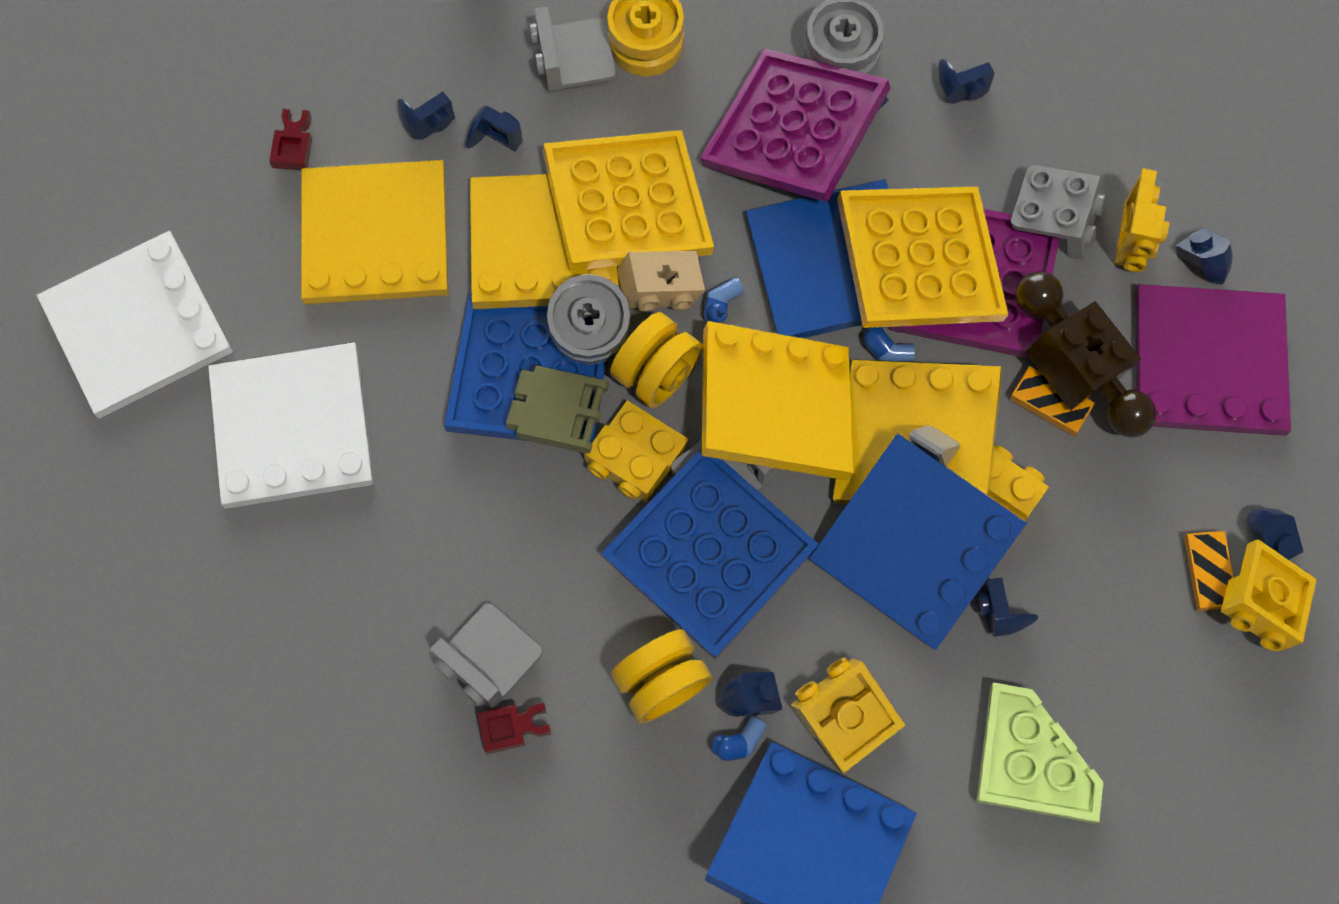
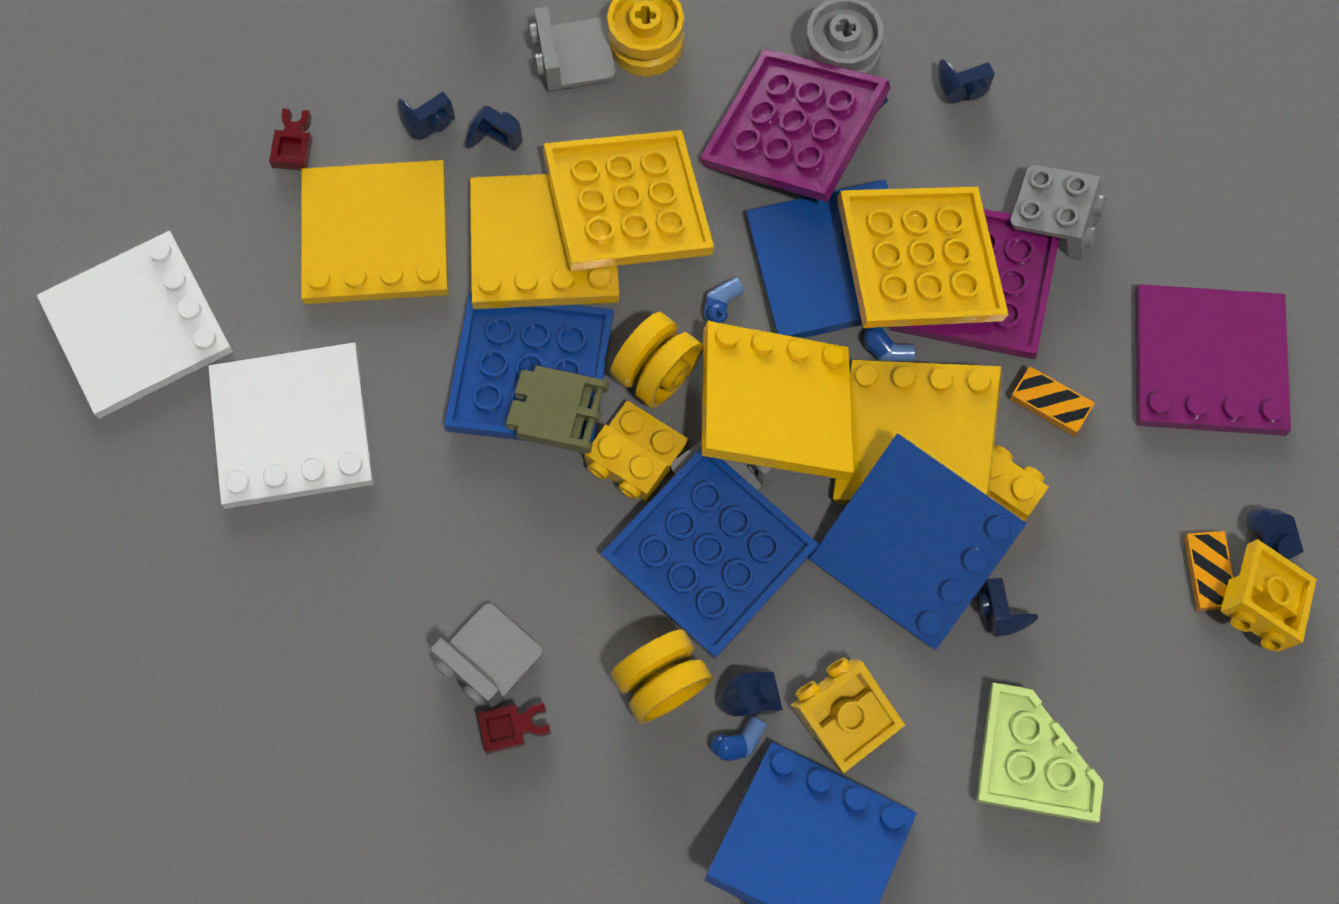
(583, 298): light grey wheel -> none
(661, 279): tan brick -> none
(935, 443): light grey slope -> none
(1084, 355): dark brown brick -> none
(1141, 224): yellow plate -> none
(1208, 252): dark blue plate -> none

